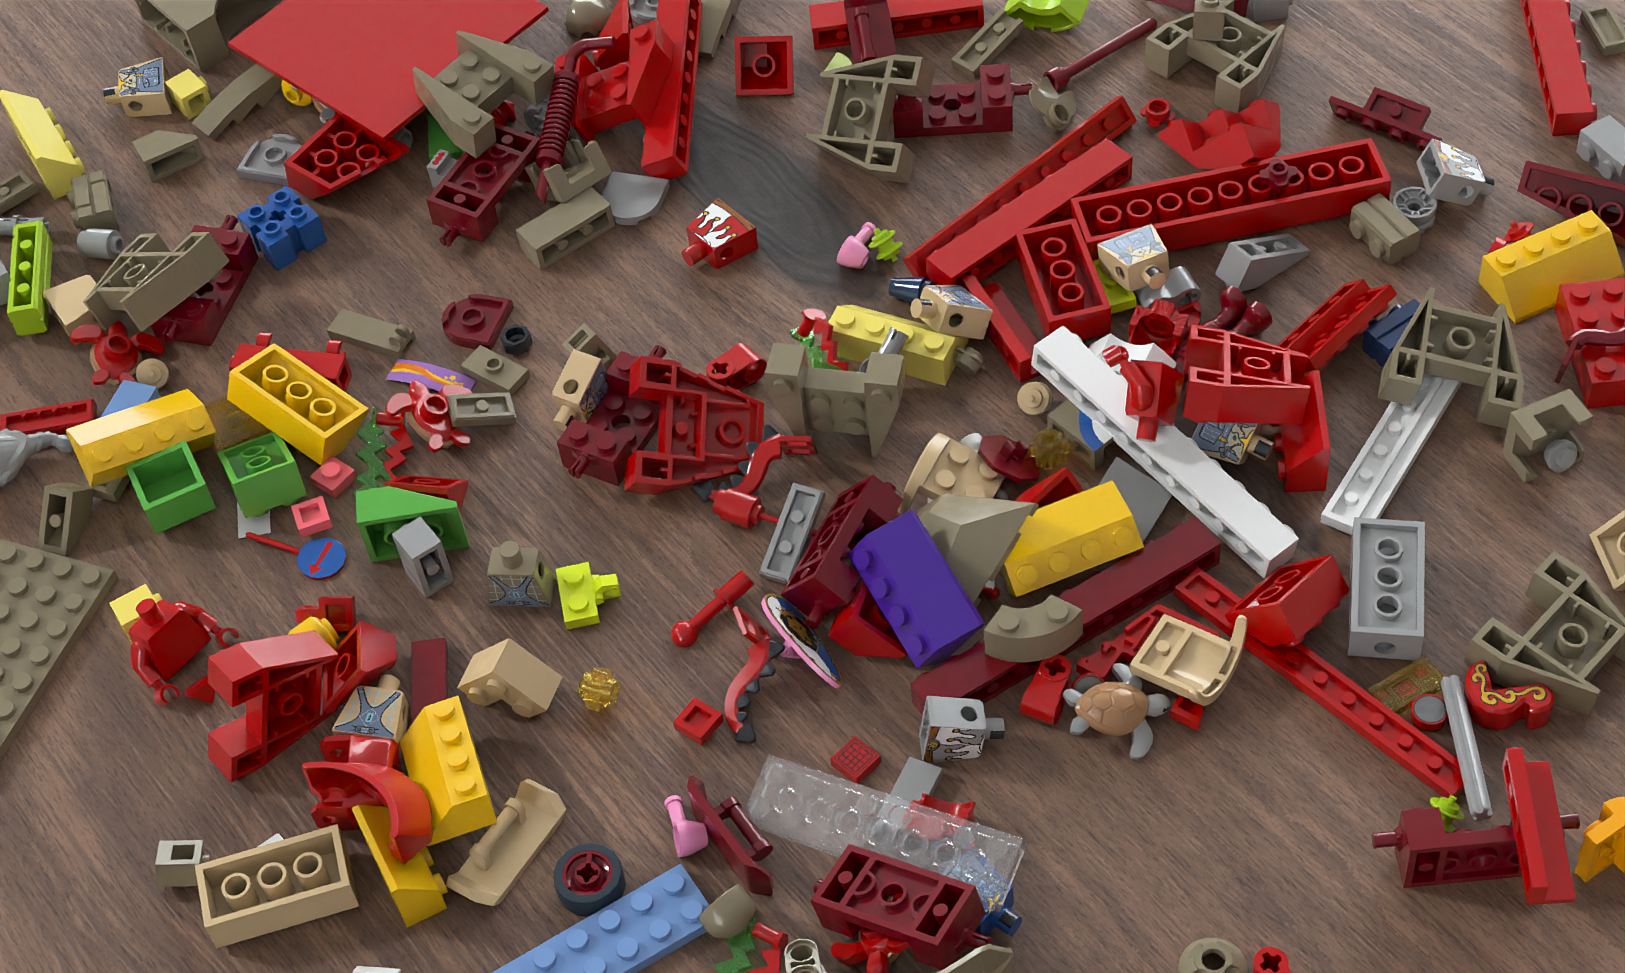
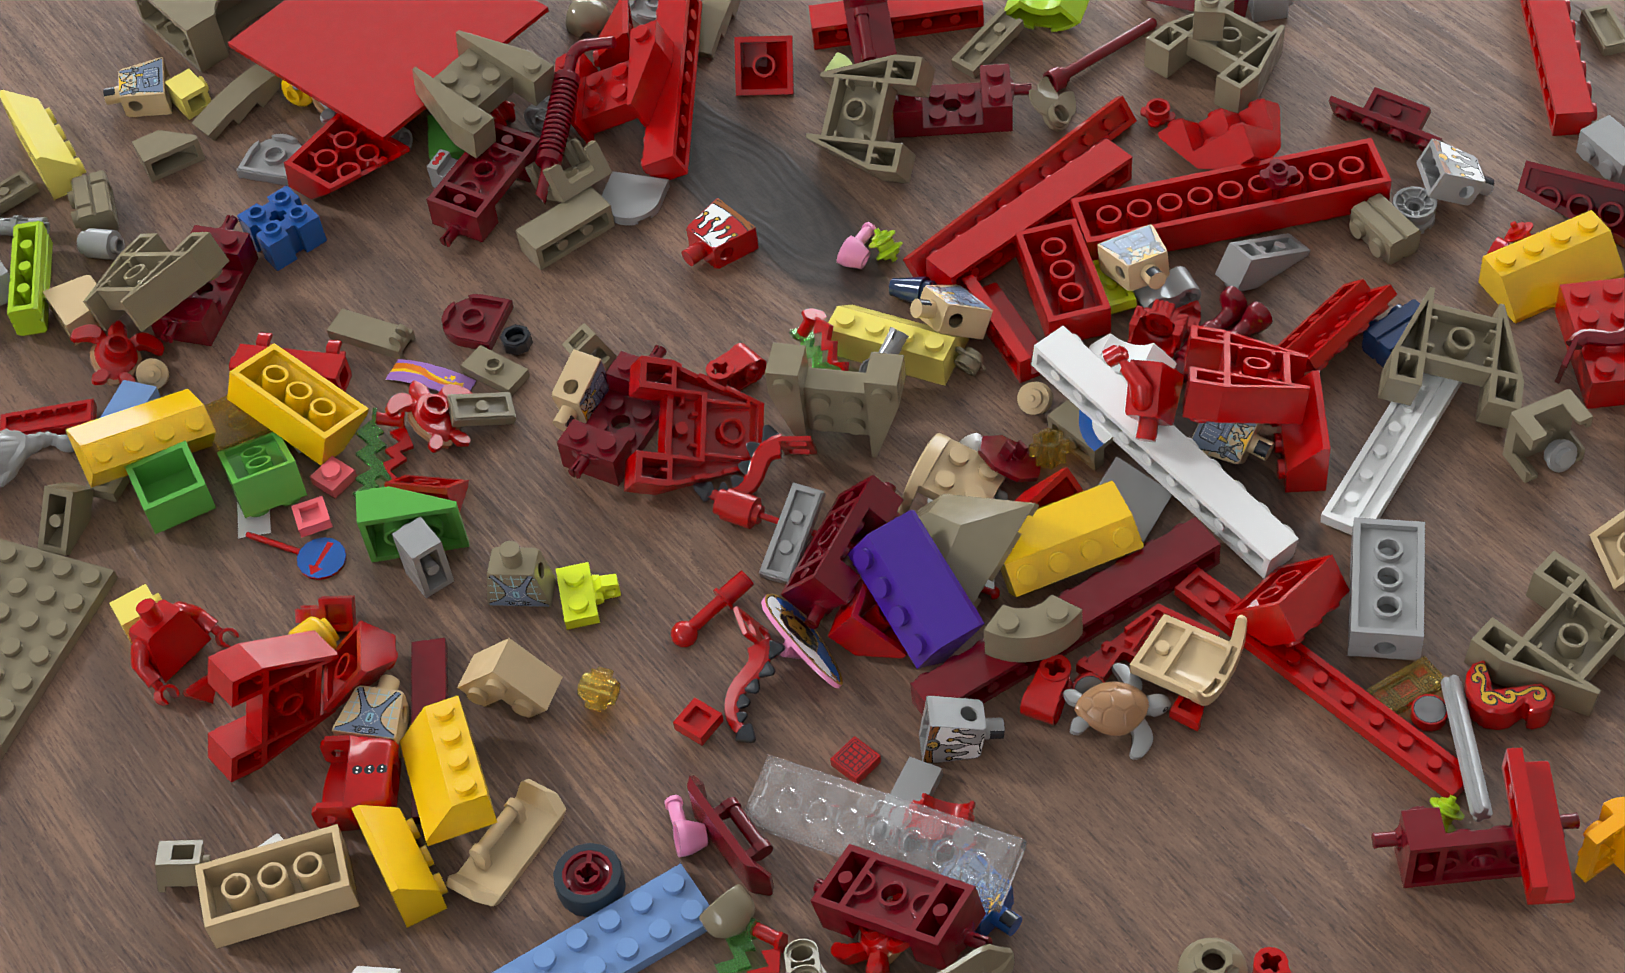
(405, 799): red windscreen -> none

